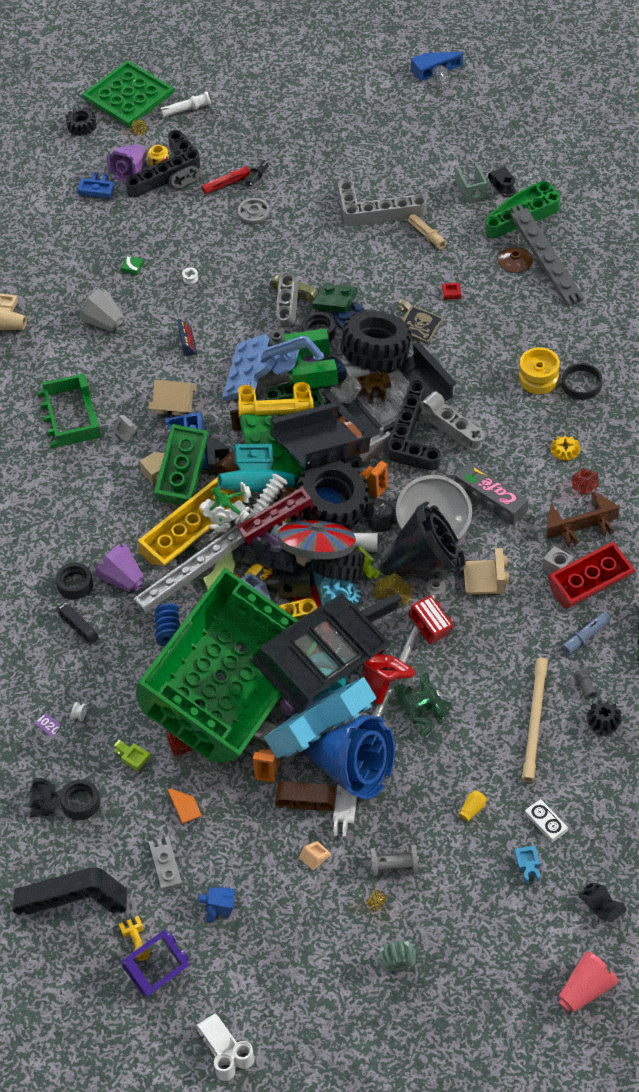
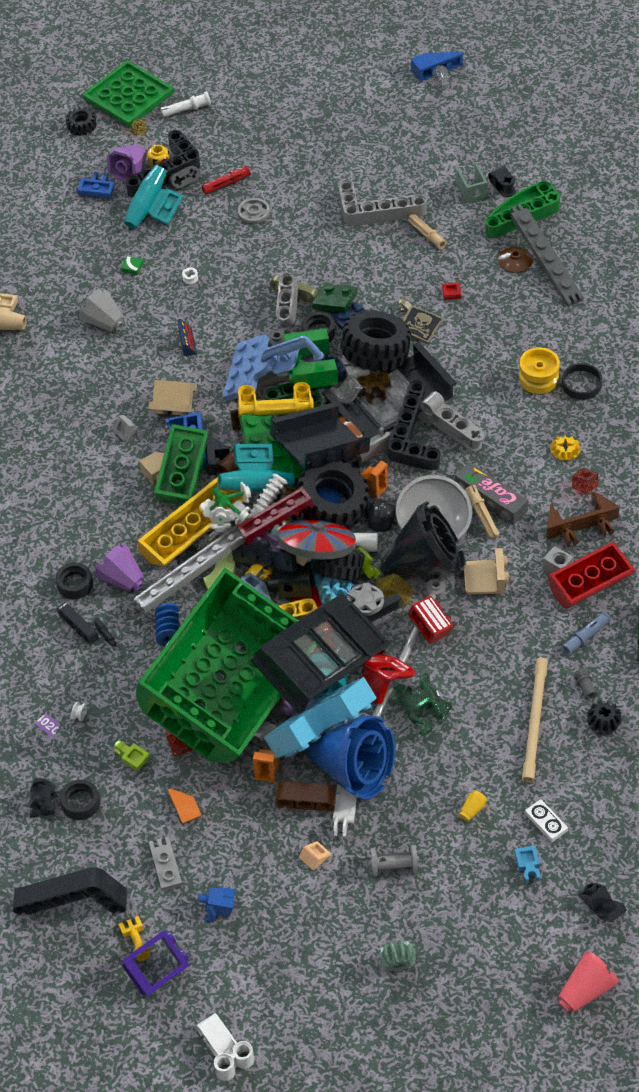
(75, 435): green hinge -> none
(102, 629): none -> black piece
(151, 199): none -> teal plate
(256, 173): black axle -> none
(366, 597): none -> light grey wheel
(377, 900): clear yellow bush -> none
(482, 512): none -> tan axle

